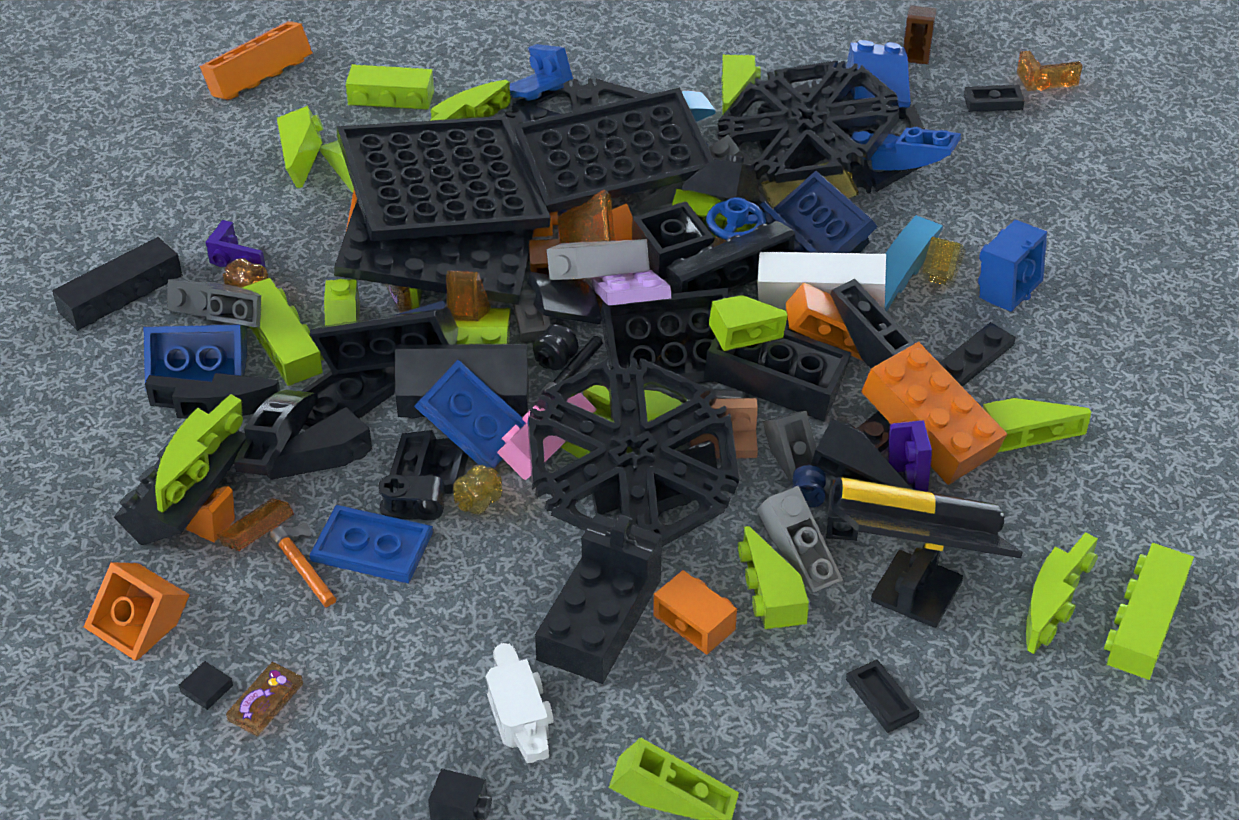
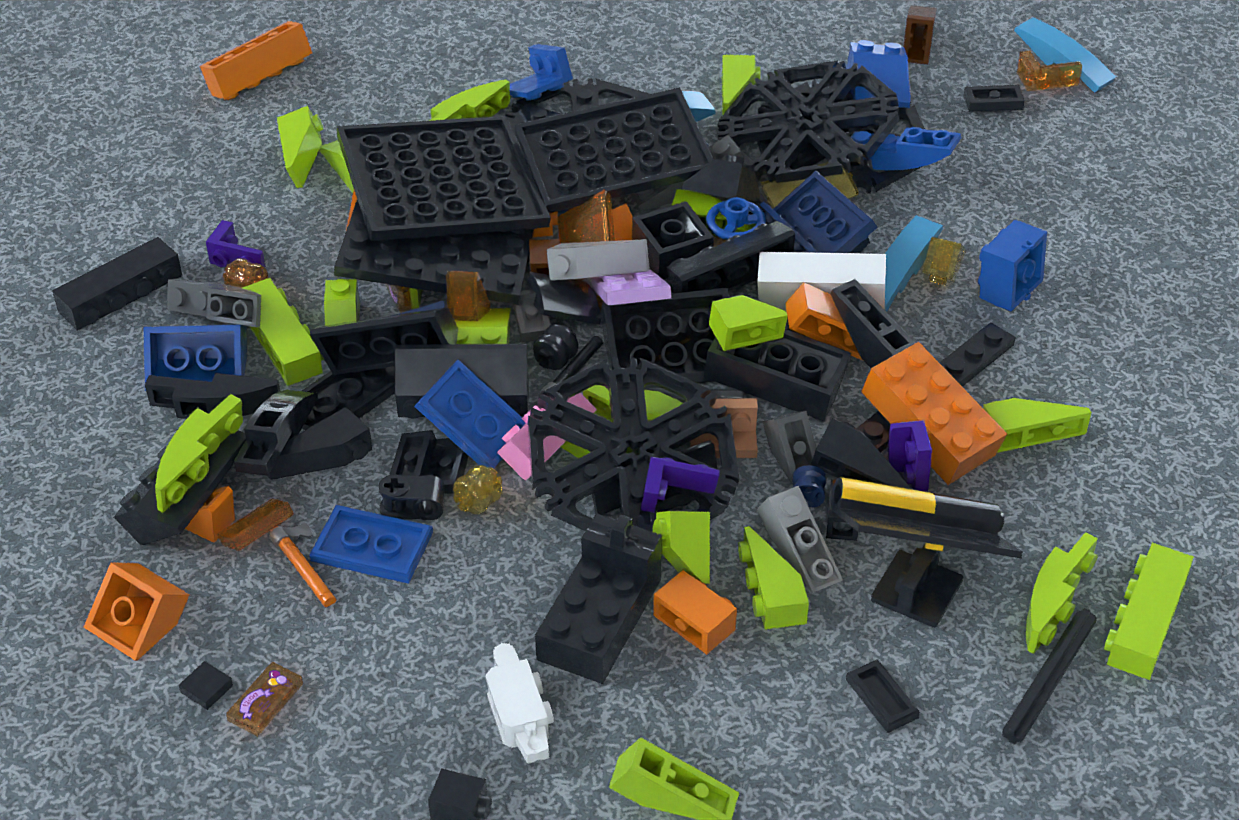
(390, 86): lime brick -> none
(677, 474): none -> dark purple bracket
(686, 541): none -> lime slope
(1049, 676): none -> black axle
(1057, 48): none -> dark azure slope

